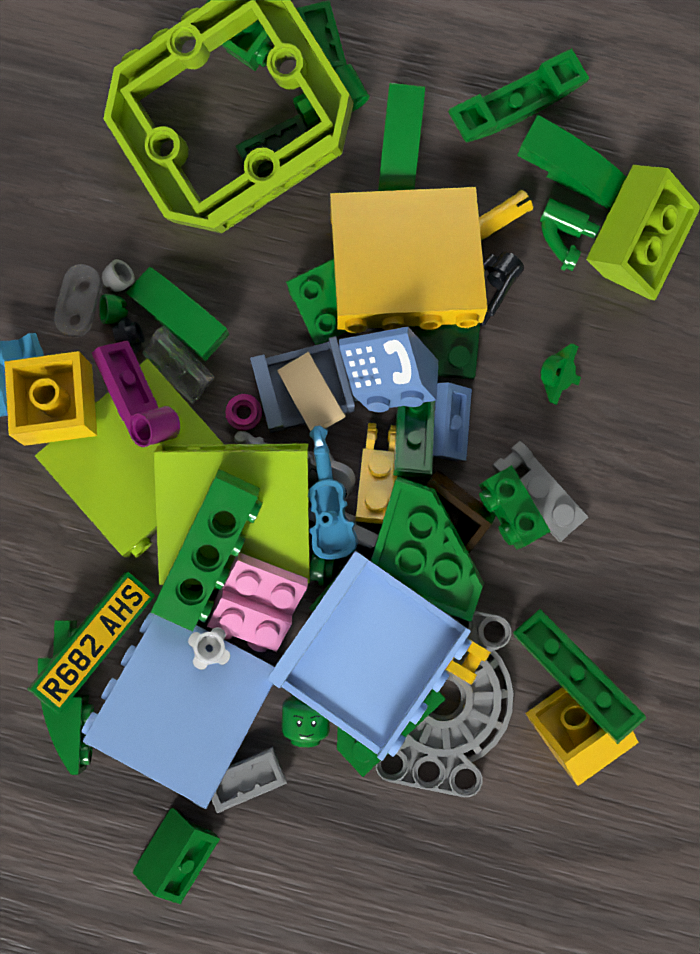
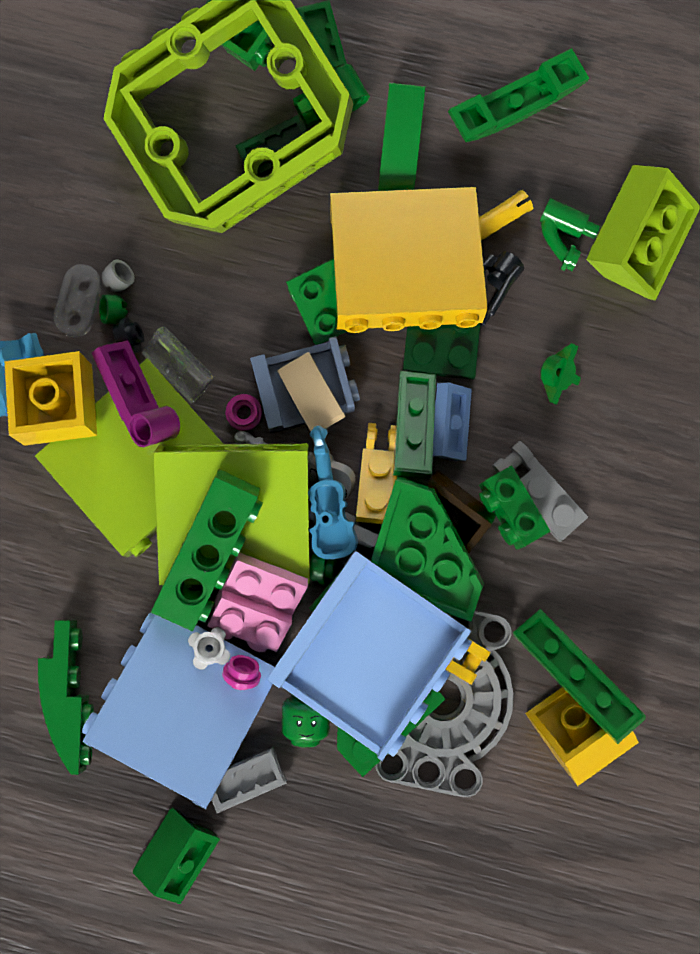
(91, 642): tile -> none
(178, 313): green slope -> none
(242, 672): none -> dark pink plate
(390, 369): medium blue slope -> none
(571, 162): green slope -> none

